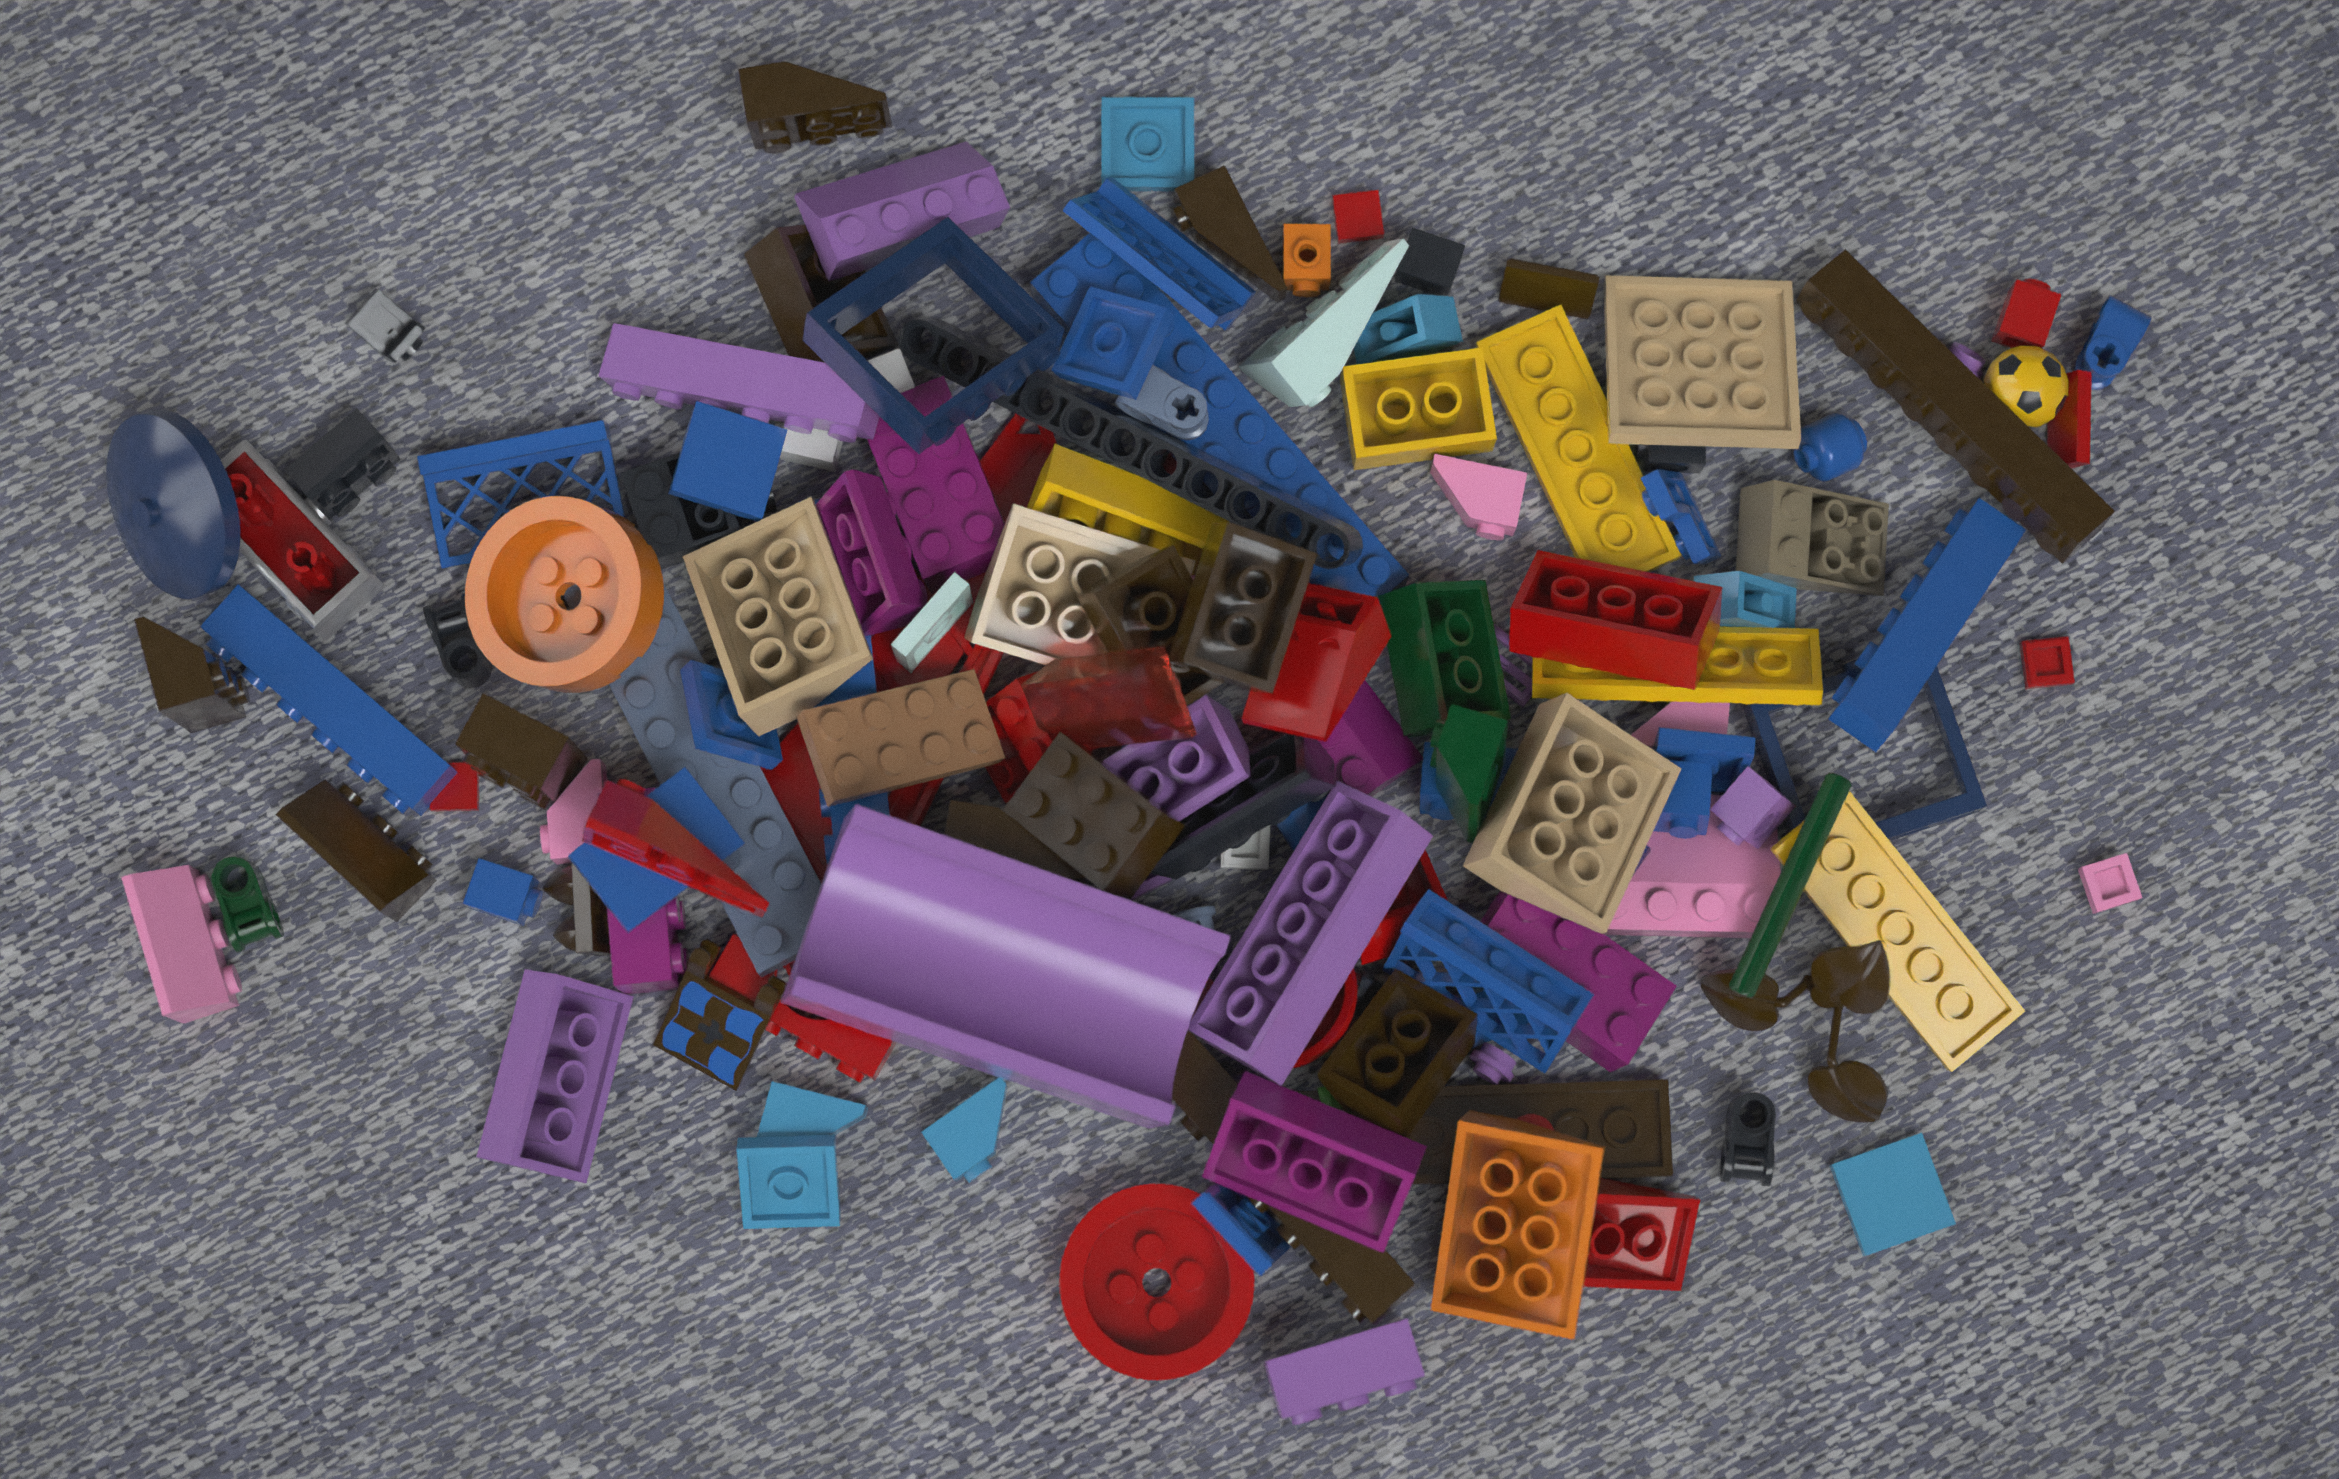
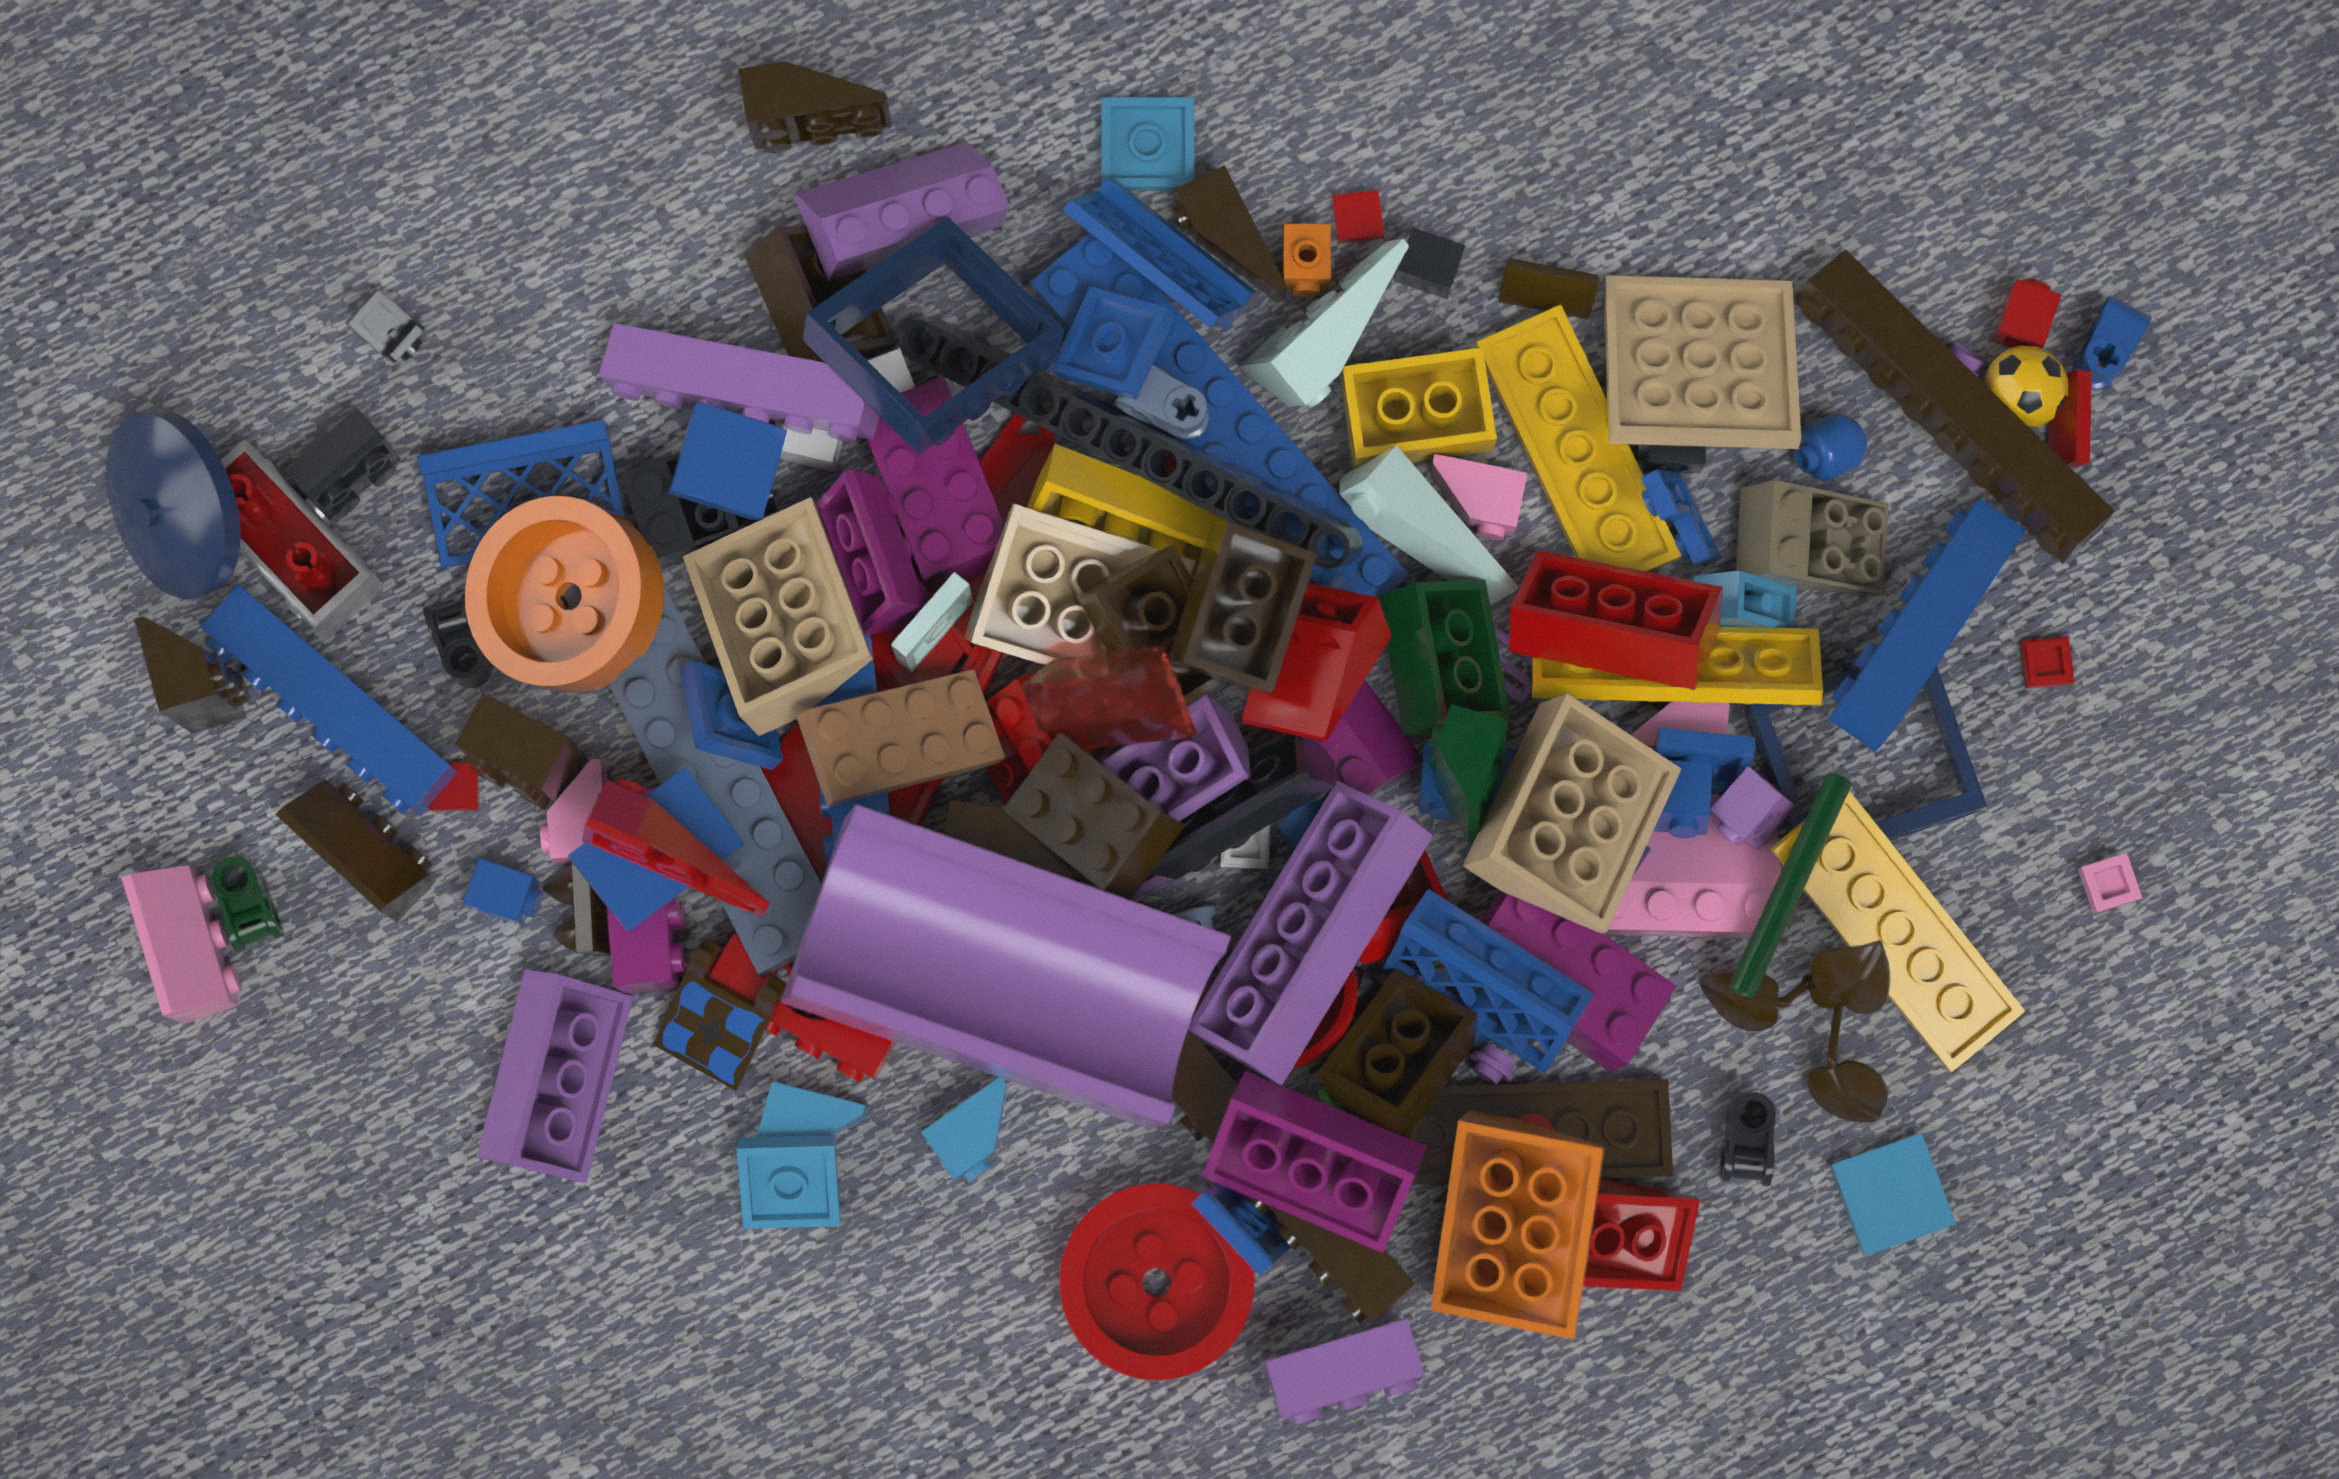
(1409, 329): dark azure slope -> none
(1415, 518): none -> light aqua wedge

